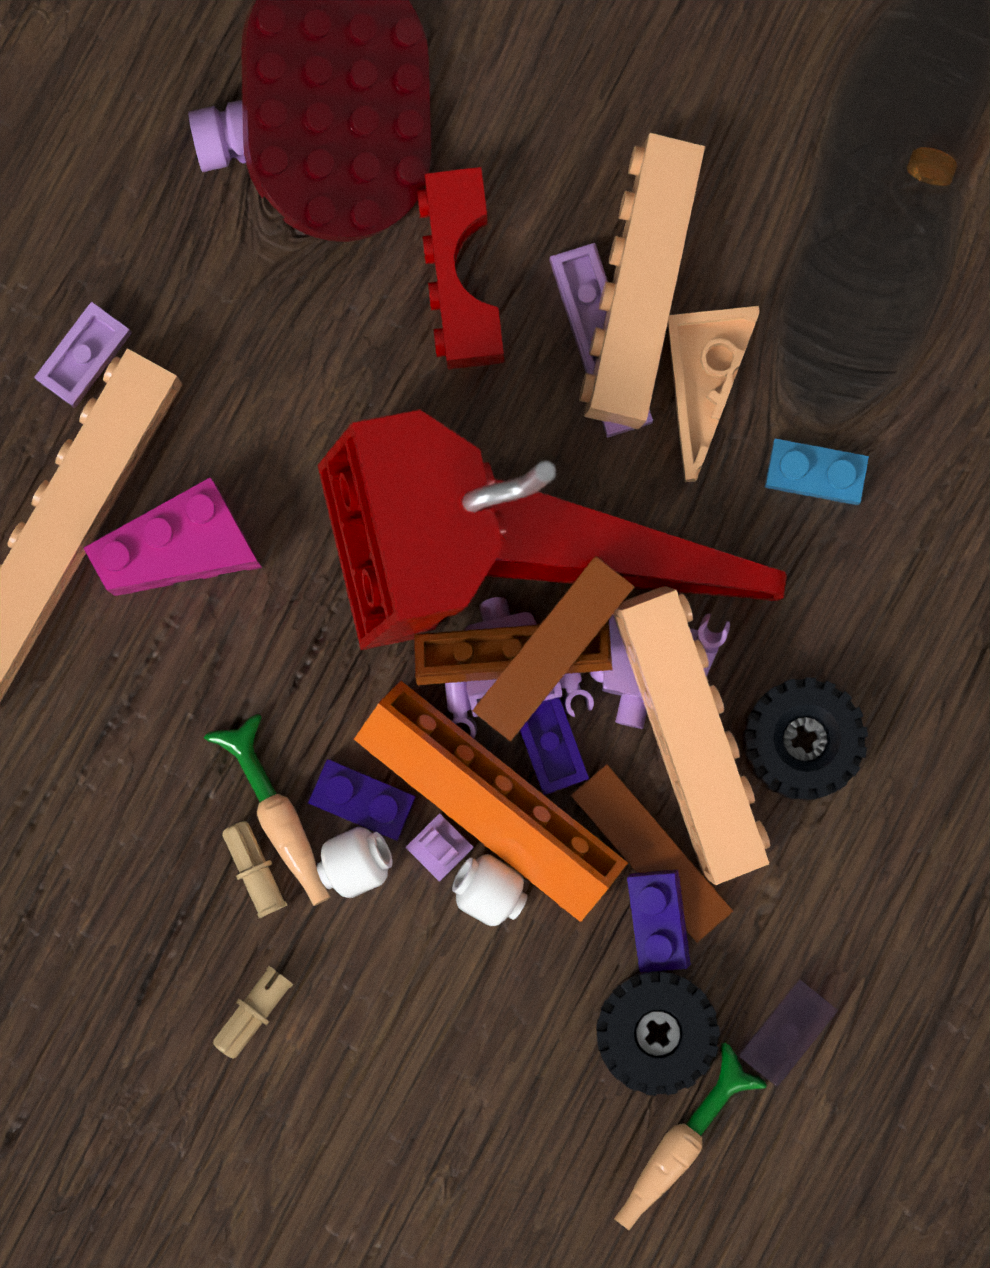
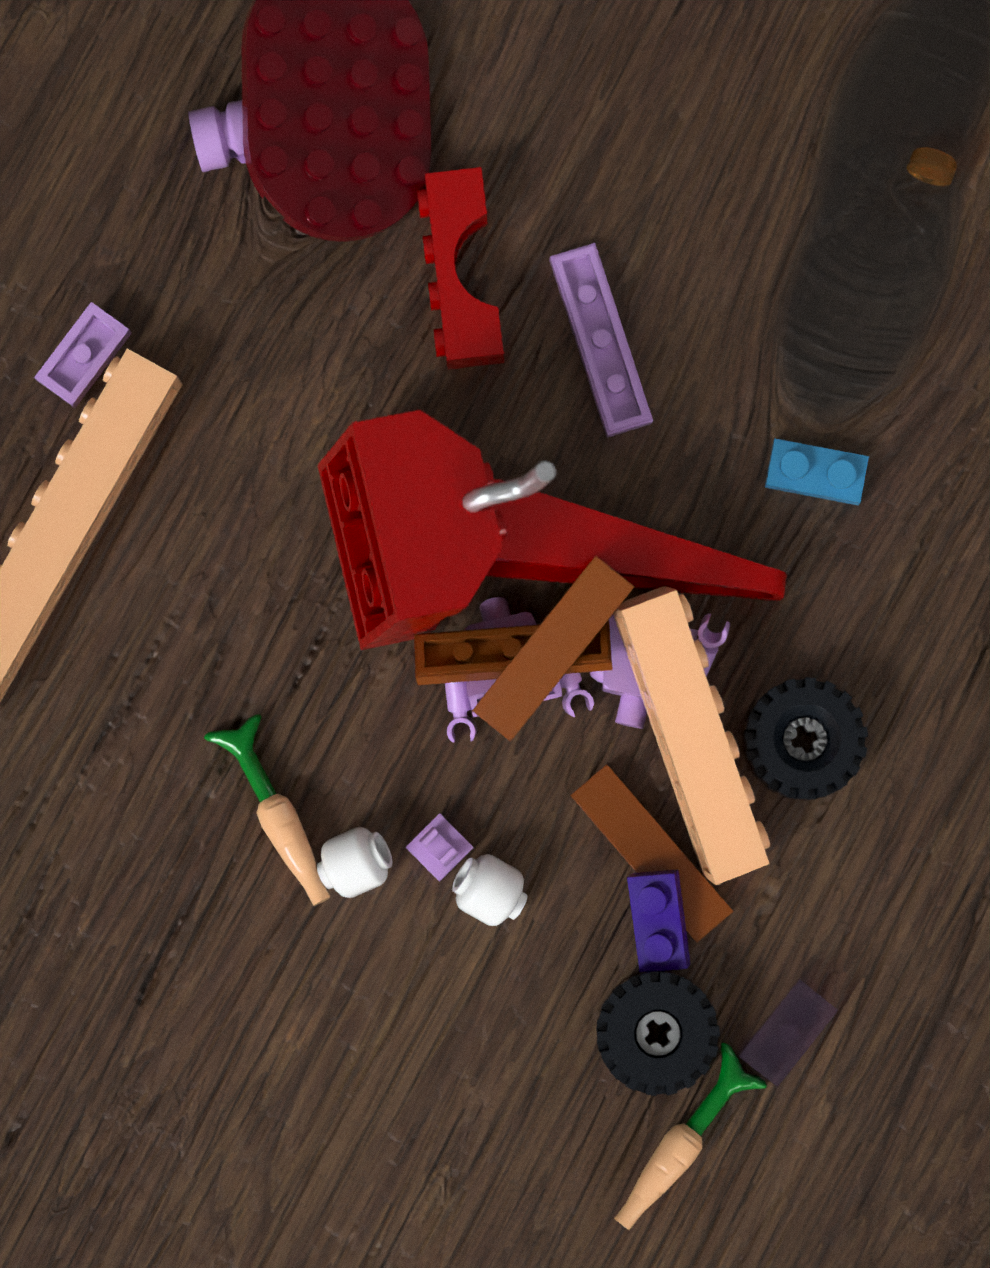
(173, 544): dark pink wedge -> none
(252, 1013): tan axle -> none
(253, 869): tan axle -> none
(362, 800): dark purple plate -> none
(490, 800): orange brick -> none
(553, 748): dark purple plate -> none
(643, 281): light nougat brick -> none
(704, 362): light nougat wing -> none

